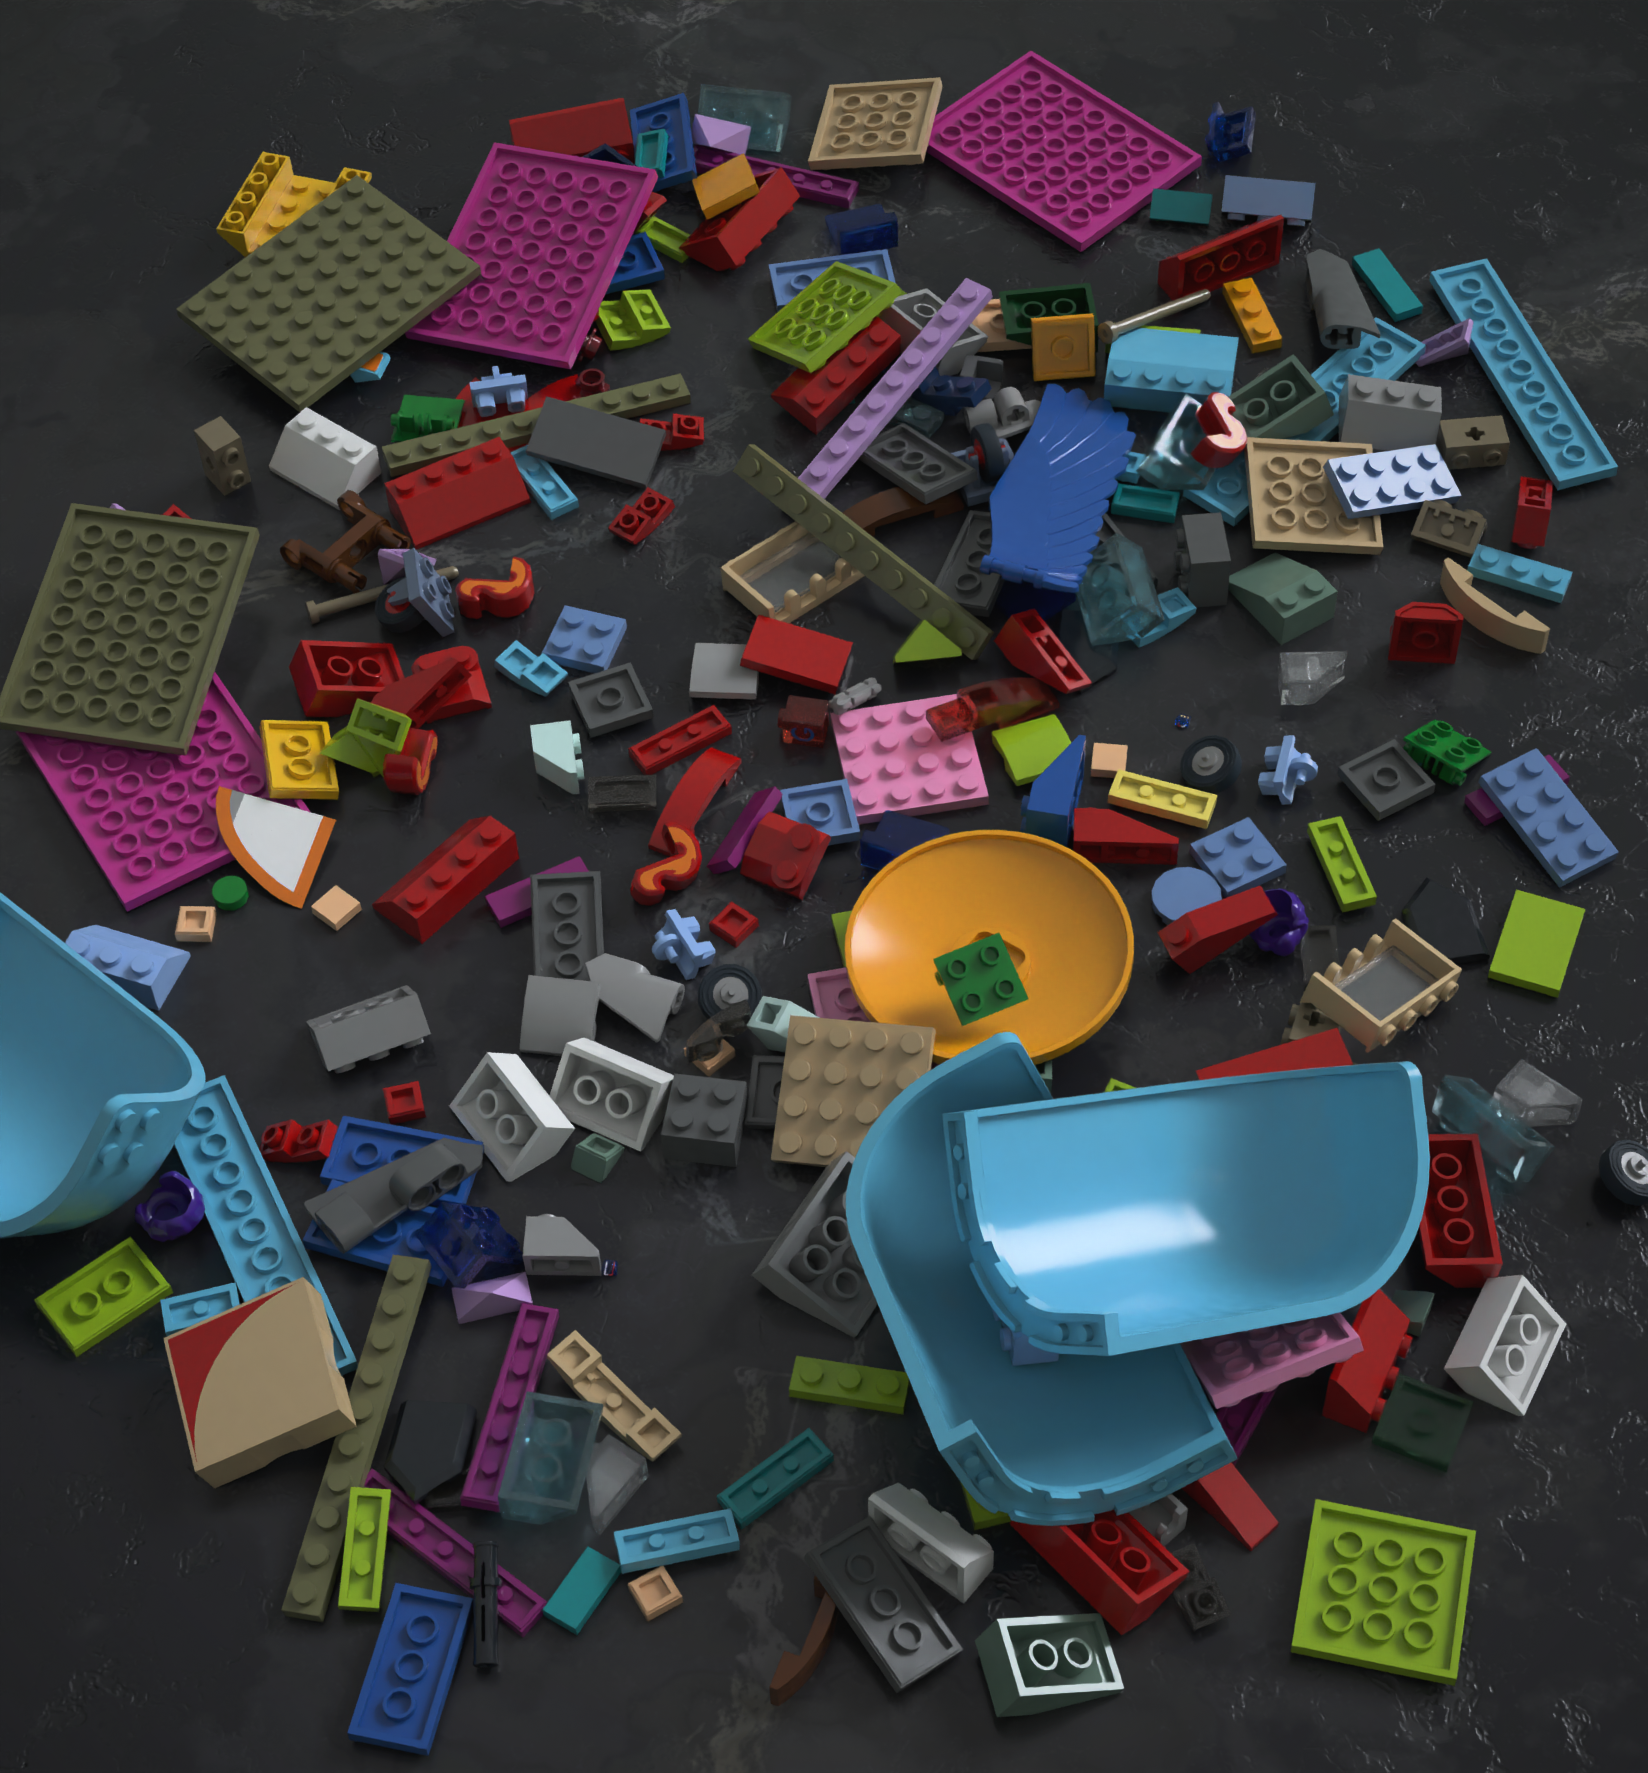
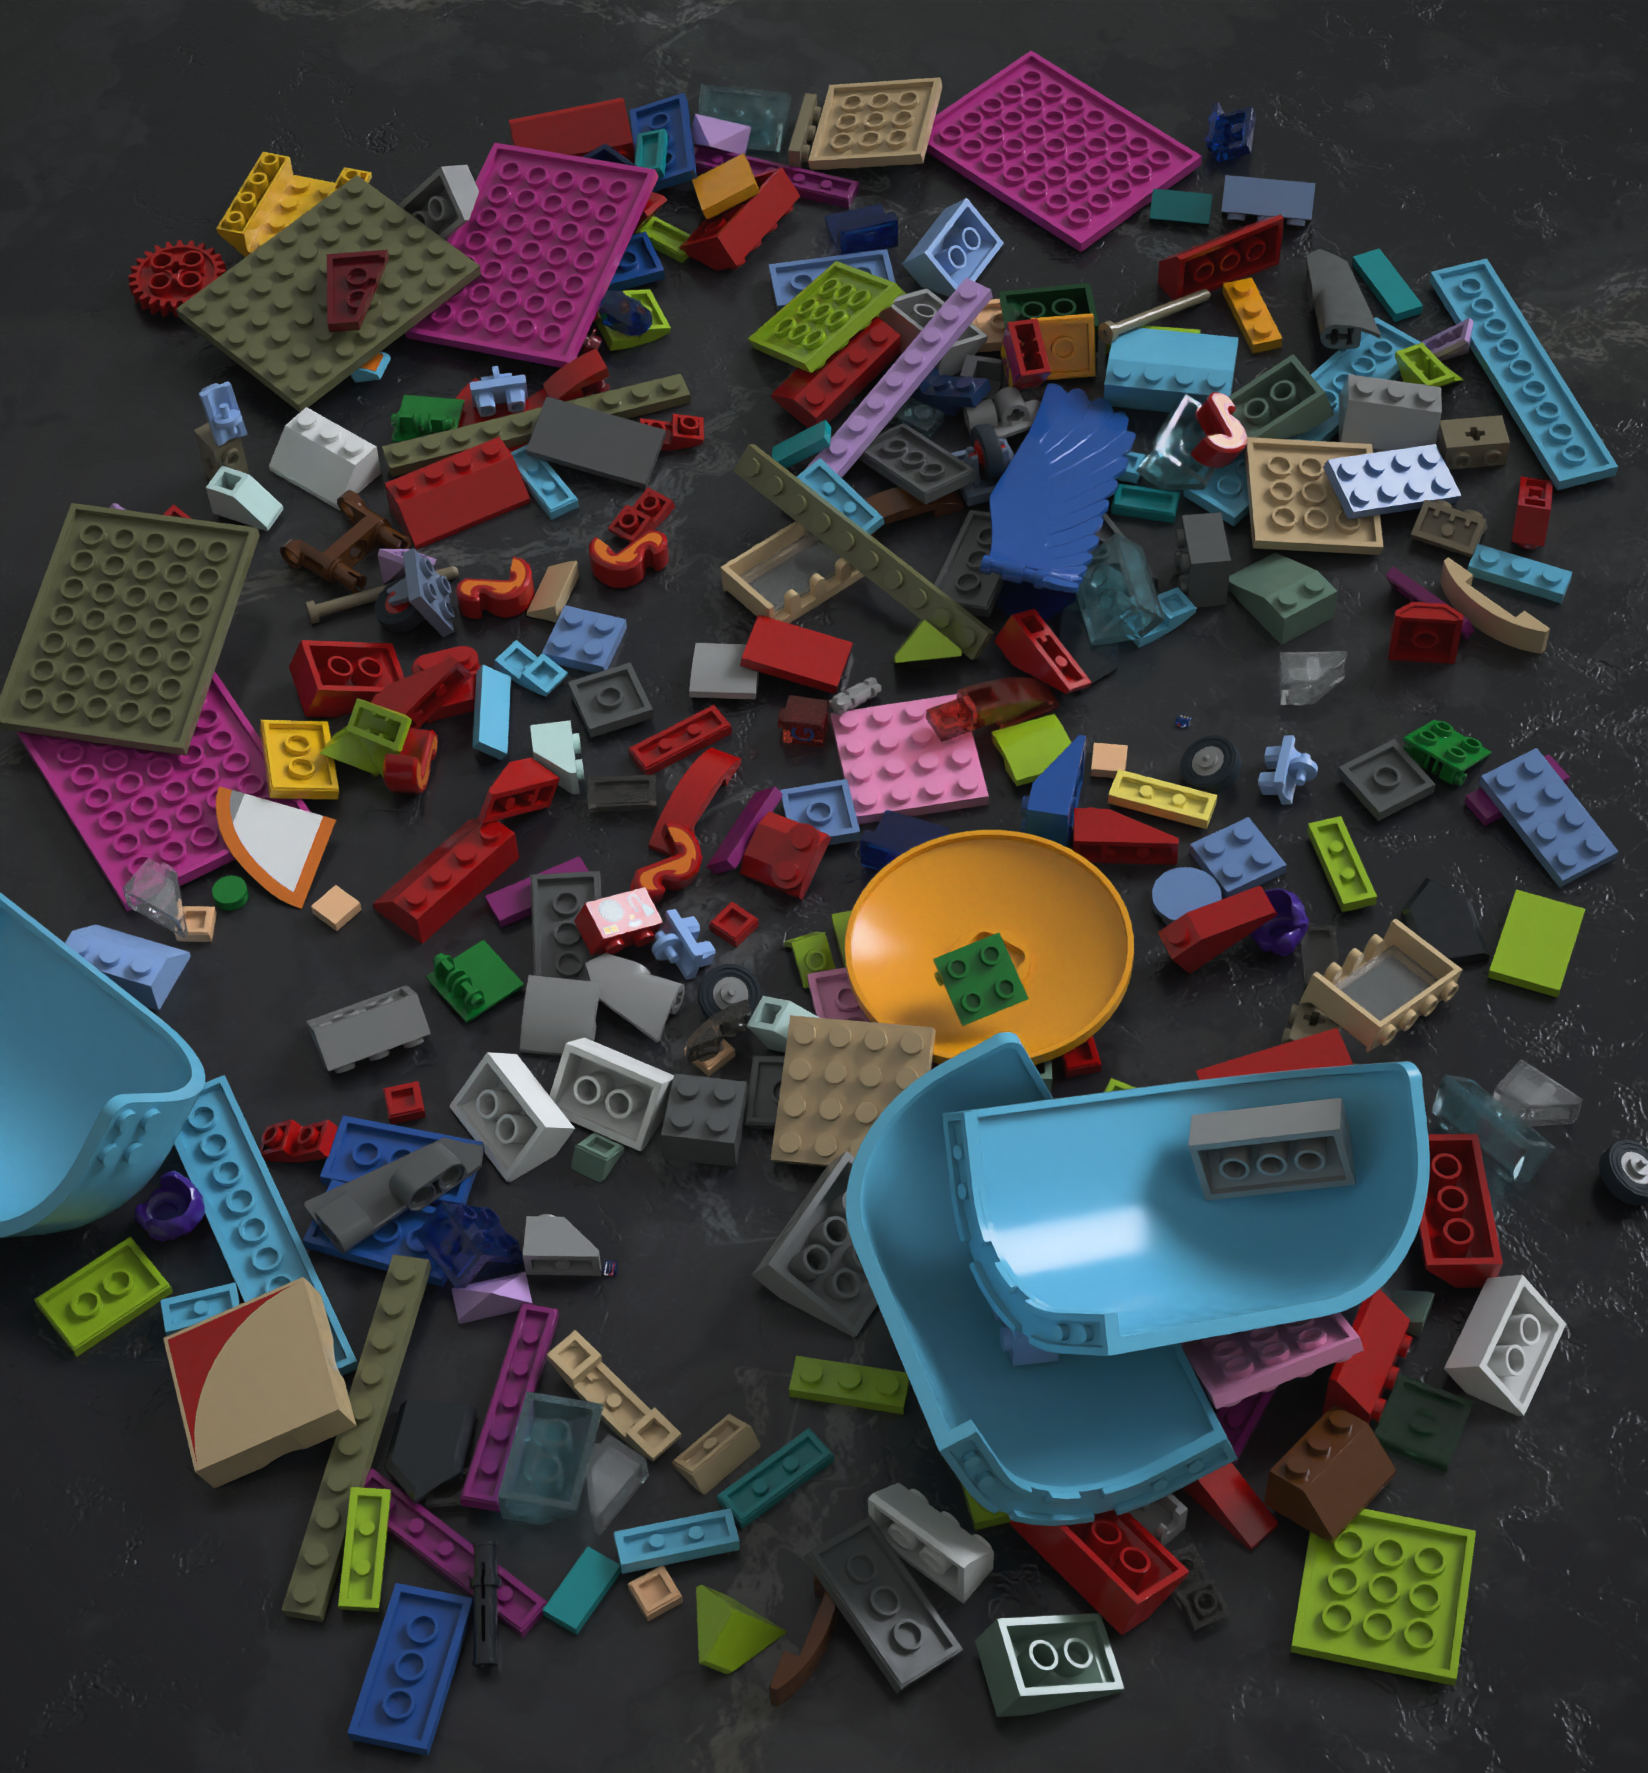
(157, 895): none -> clear slope
(173, 275): none -> red gear
(222, 412): none -> light blue hips
(242, 499): none -> light aqua slope
(351, 287): none -> dark red wing
(444, 200): none -> light grey slope
(473, 980): none -> green hinge
(491, 712): none -> medium azure tile
(518, 790): none -> red slope
(554, 591): none -> tan slope
(580, 372): none -> red slope
(618, 922): none -> red brick
(624, 314): none -> clear blue rock
(630, 563): none -> red animal
(717, 1453): none -> tan slope
(730, 1631): none -> lime slope
(803, 445): none -> teal tile
(804, 131): none -> dark tan plate
(811, 954): none -> lime bracket
(841, 495): none -> medium azure plate
(953, 249): none -> light blue slope
(1025, 362): none -> red torso
(1081, 1060): none -> red tile
(1272, 1149): none -> light grey slope
(1329, 1475): none -> reddish brown slope
(1416, 593): none -> magenta tile
(1422, 367): none -> lime slope

